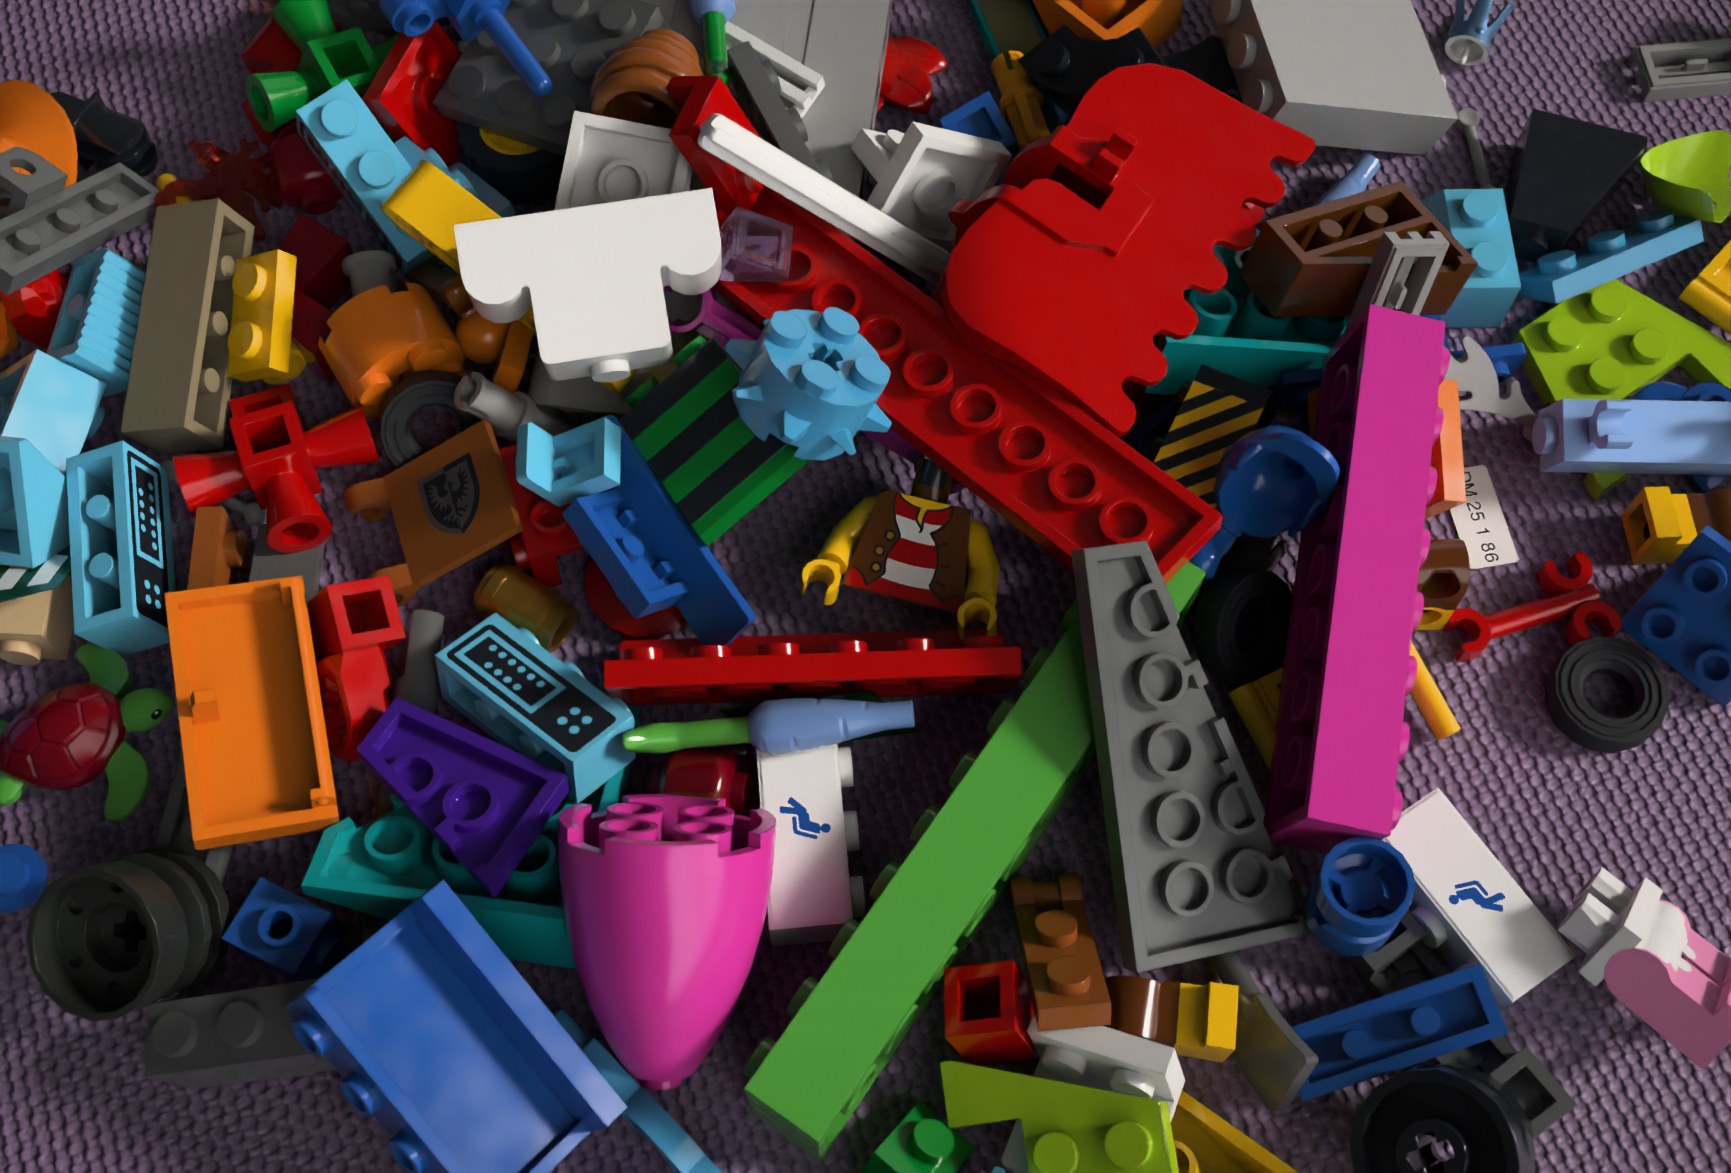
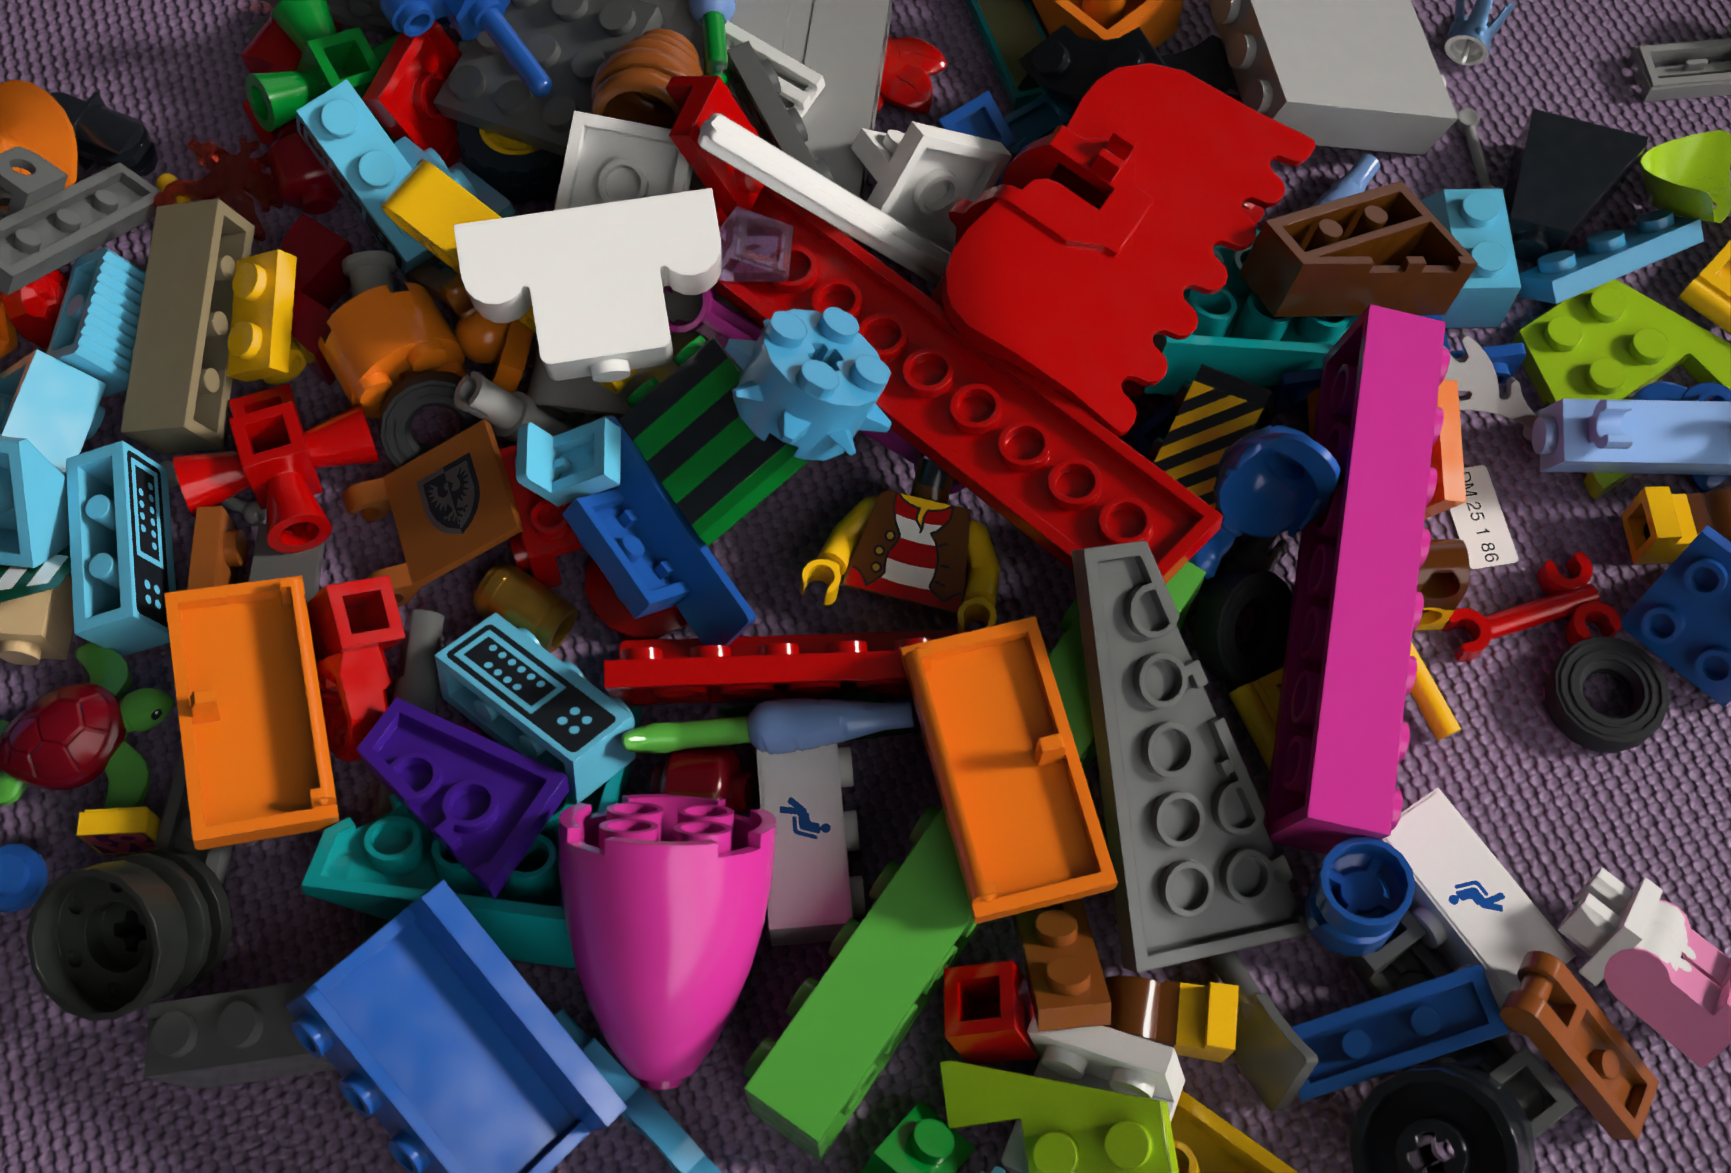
(119, 829): none -> yellow tile
(286, 933): blue brick -> none
(1007, 770): none -> orange container
(1019, 100): light orange axle -> none
(1391, 268): light grey tile -> none
(1581, 1044): none -> dark orange plate

